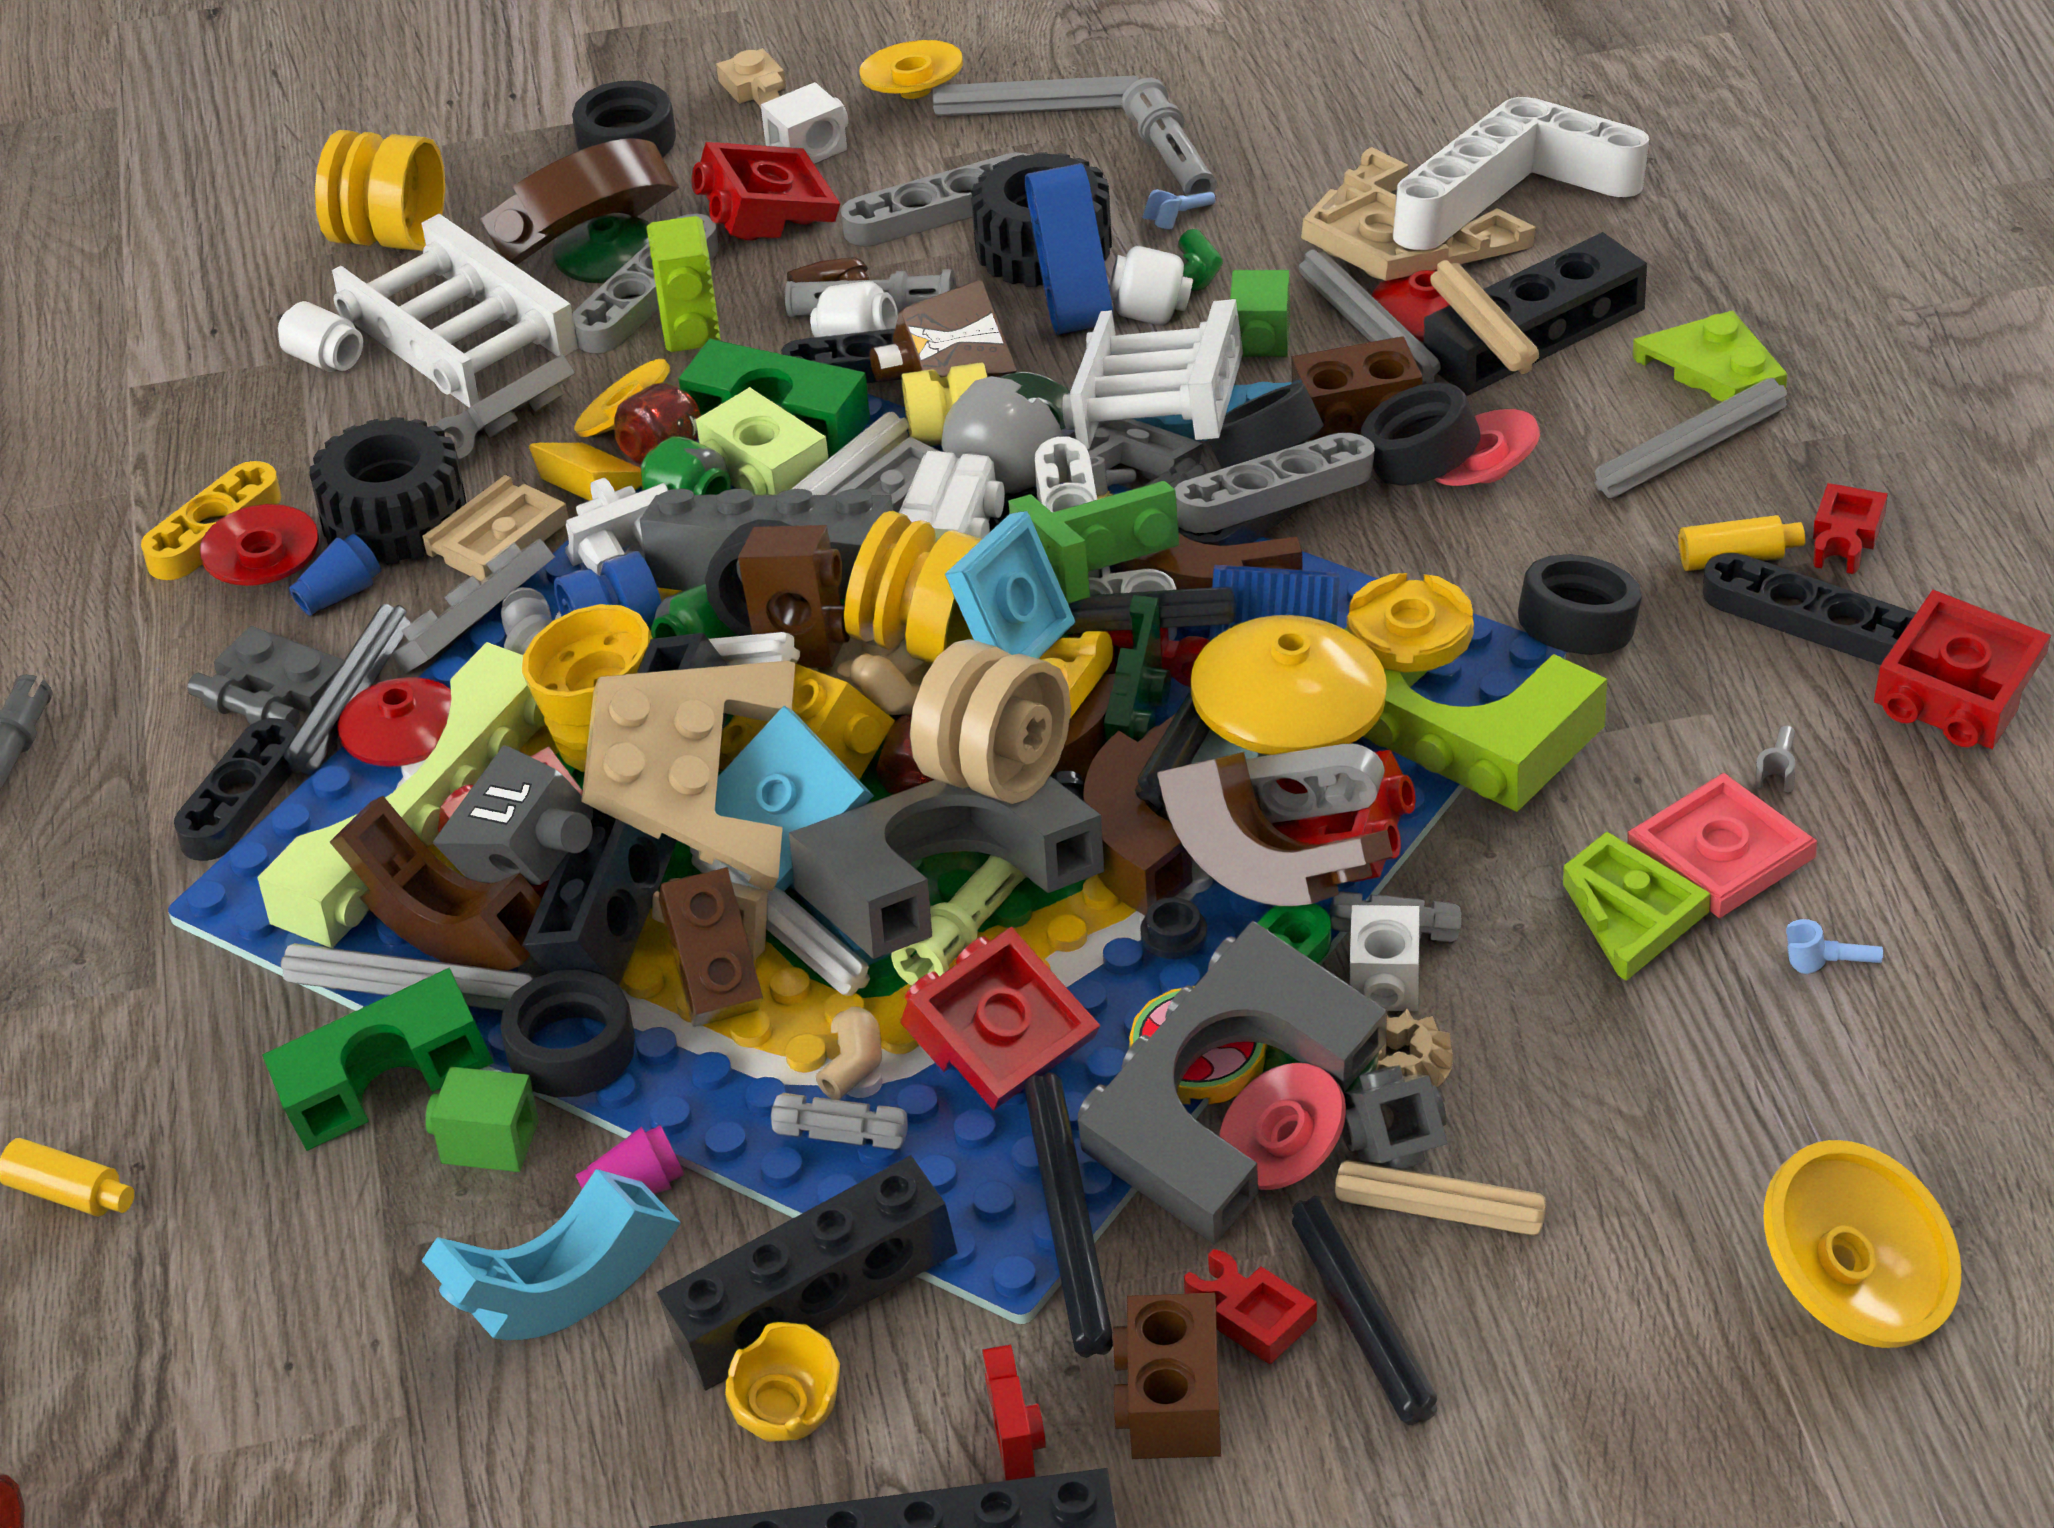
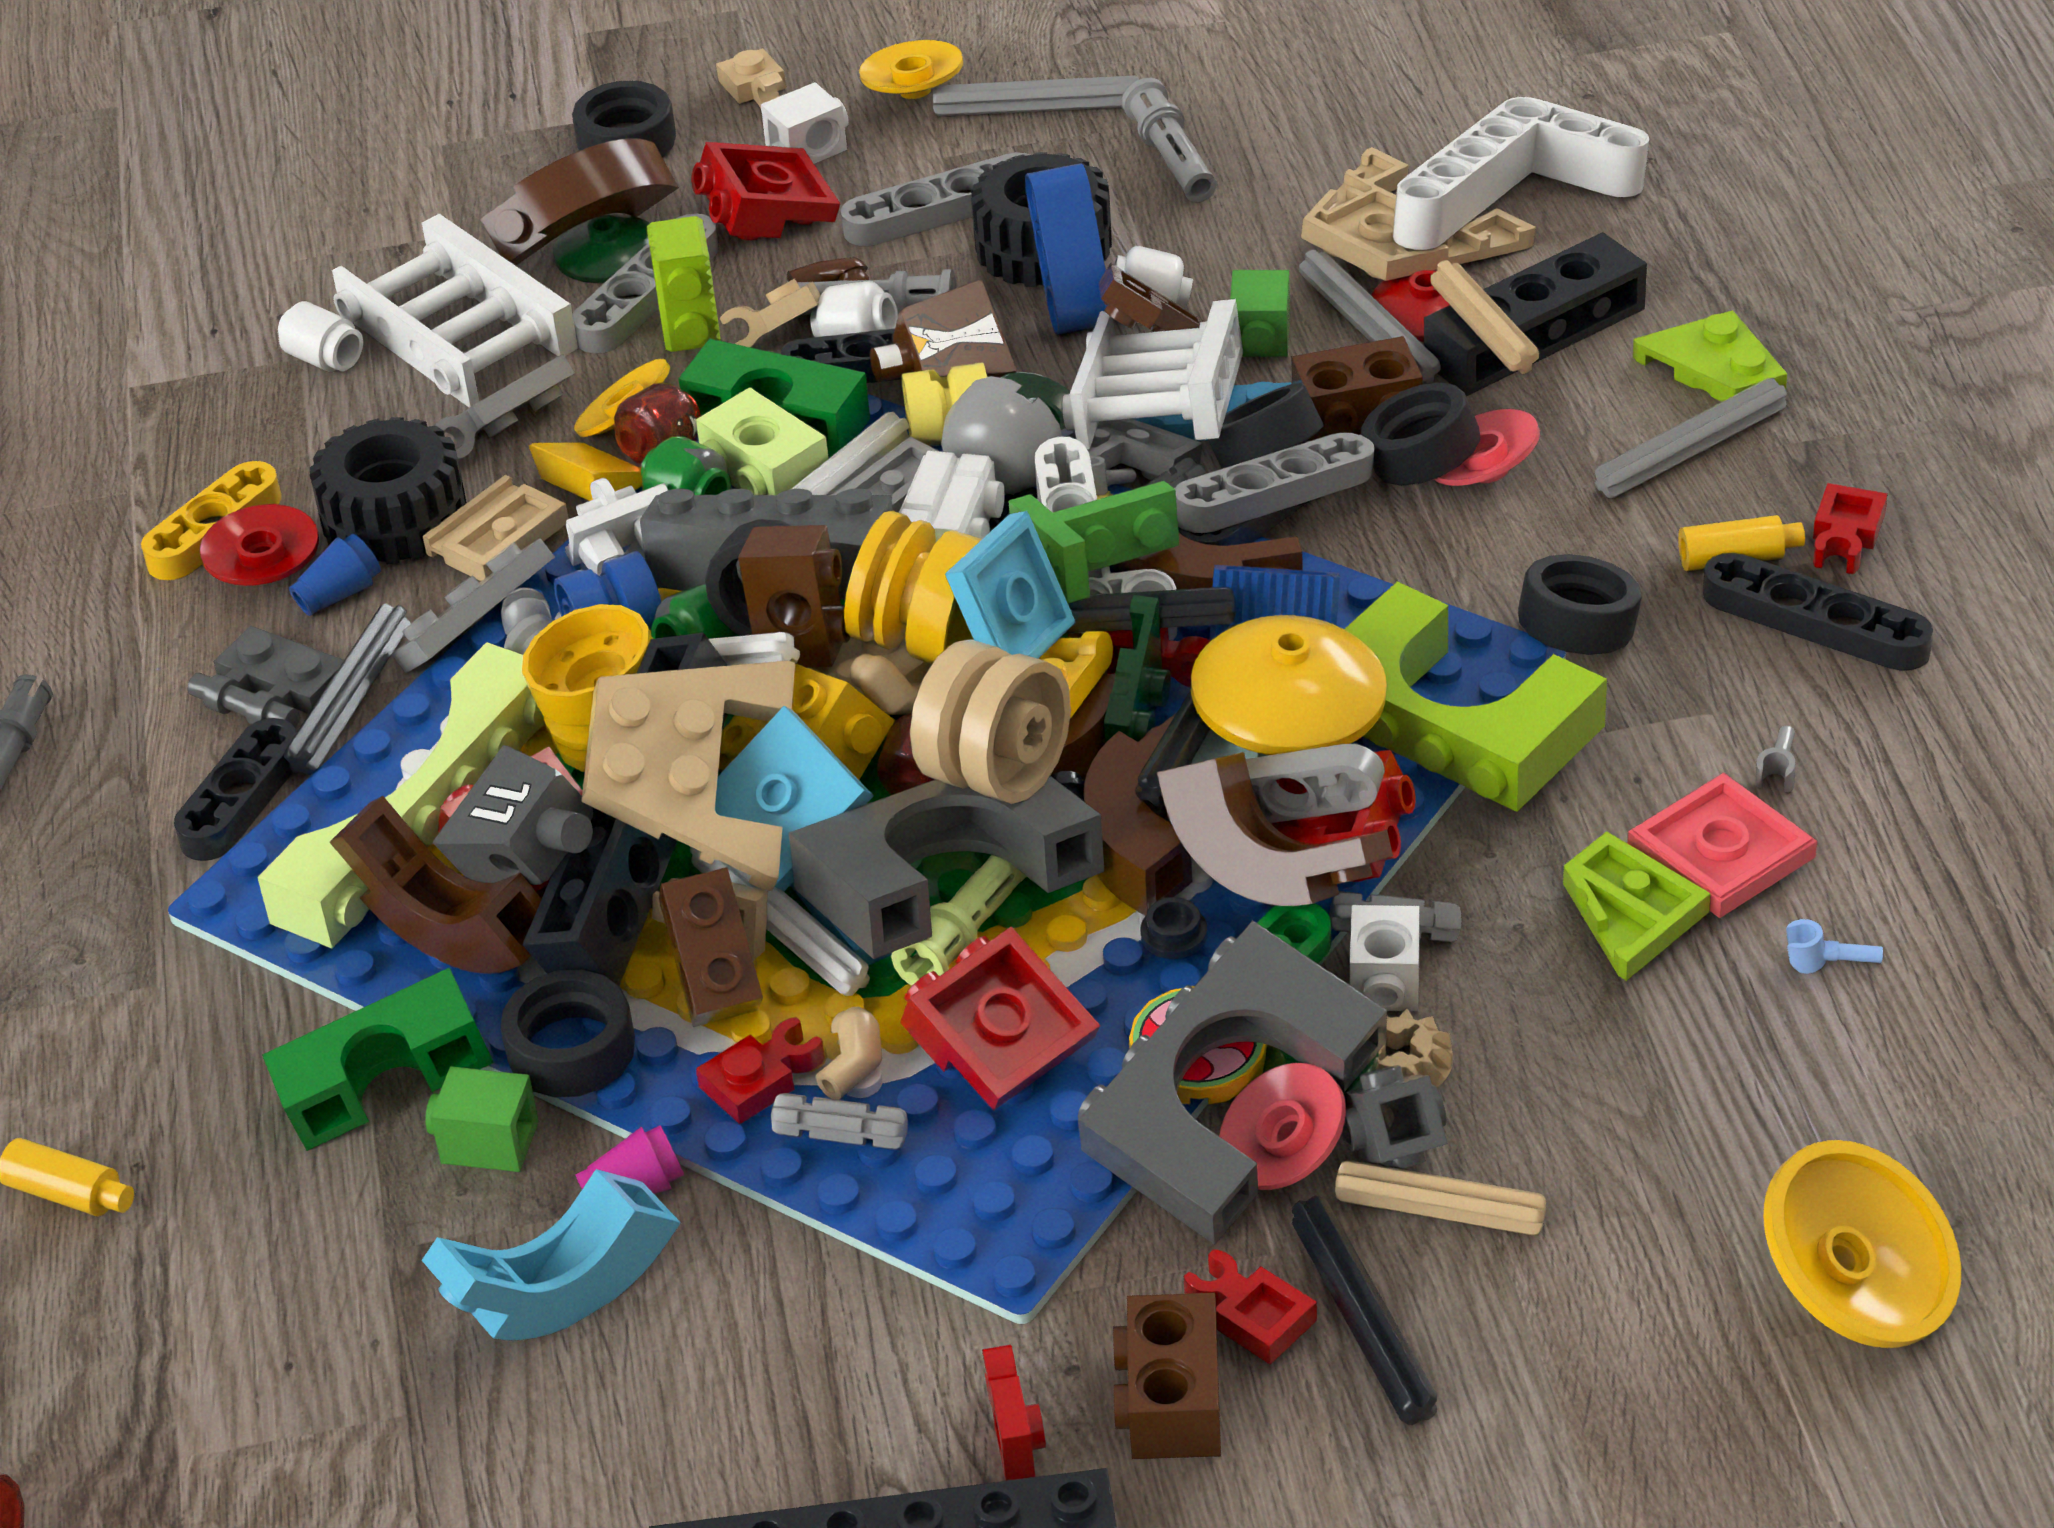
(378, 189): yellow wheel -> none
(389, 974): light grey axle -> none
(395, 721): red dish -> none
(753, 1074): none -> red plate
(783, 1382): yellow hair -> none
(786, 303): none -> tan plate
(810, 1267): black brick -> none
(1068, 1216): black axle -> none
(1133, 302): none -> reddish brown plate
(1165, 206): light blue hand -> none
(1202, 258): green arm -> none
(1412, 621): yellow tile -> none
(1960, 670): red plate -> none

